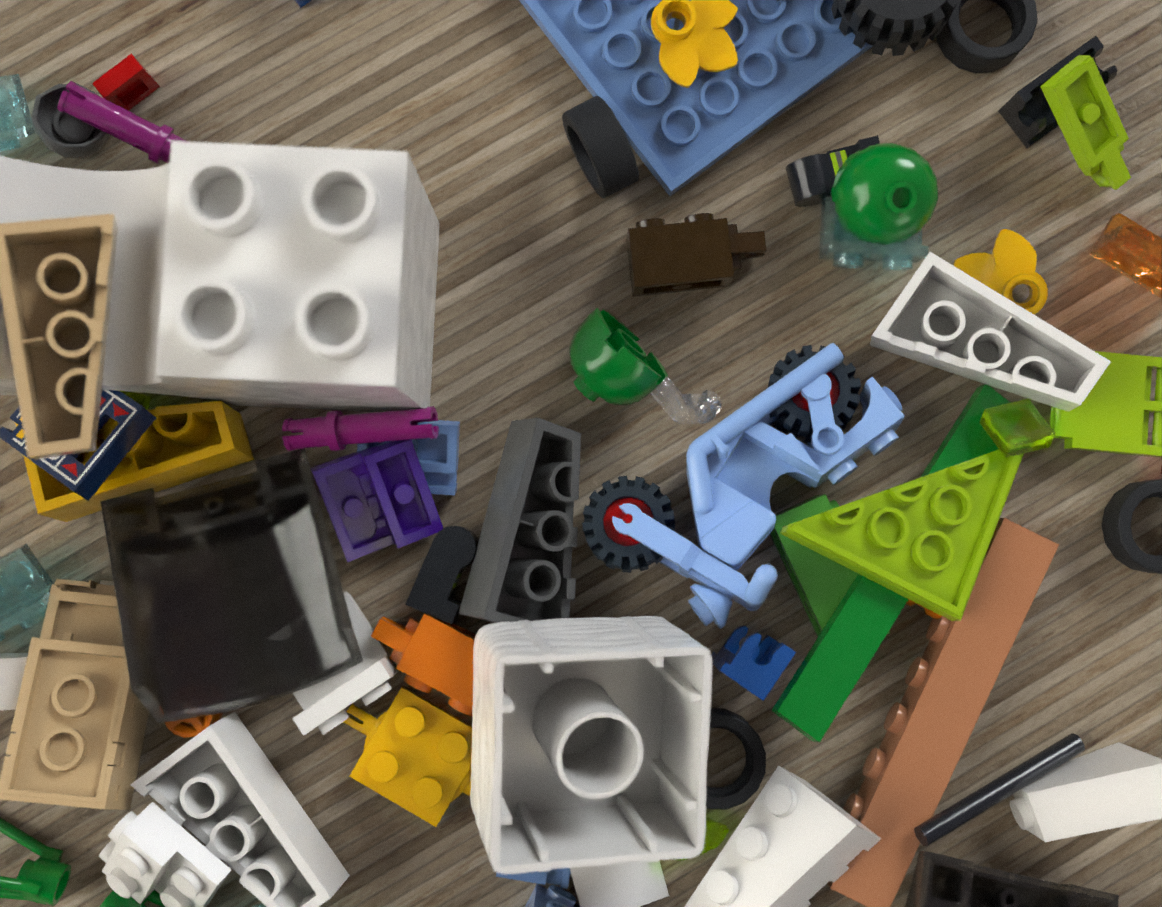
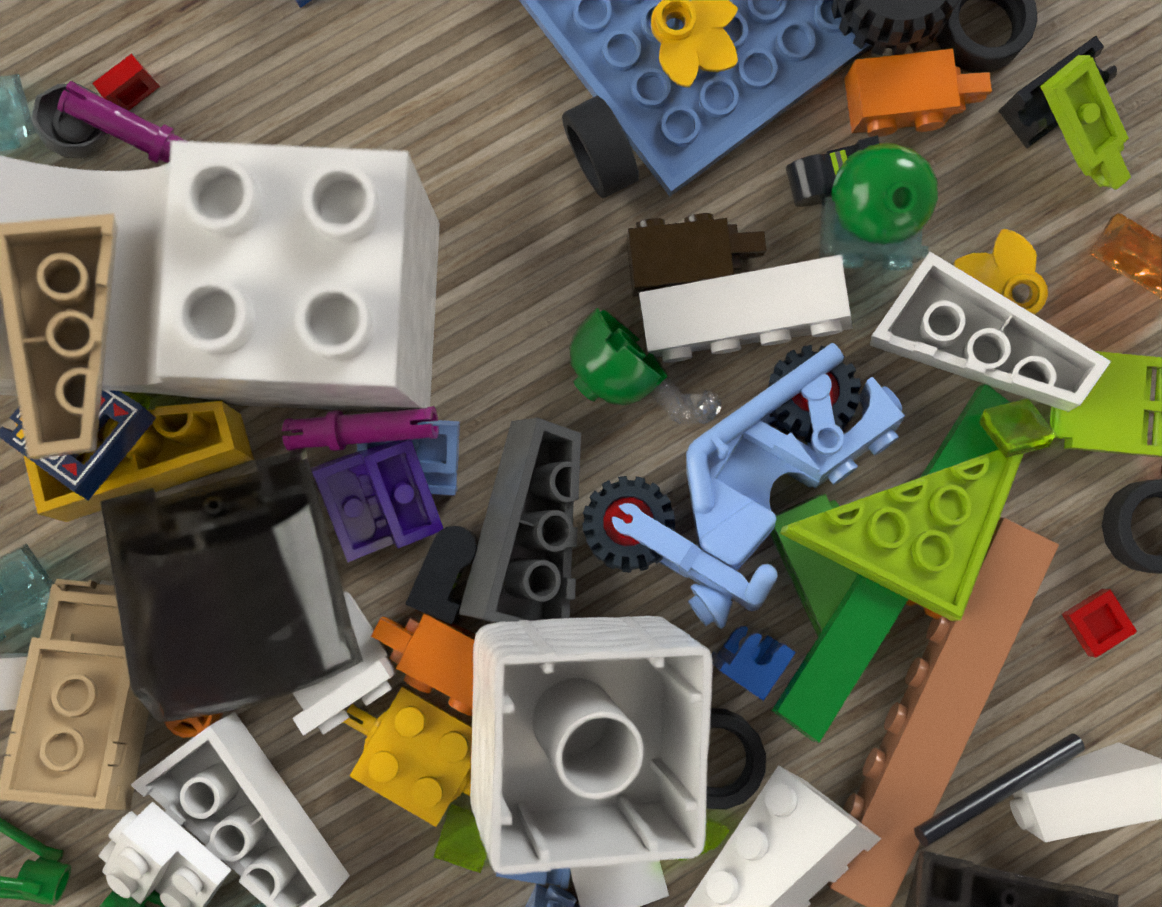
(461, 840): none -> clear neon green tile
(747, 309): none -> white wedge
(910, 92): none -> orange hinge
(1099, 623): none -> red tile

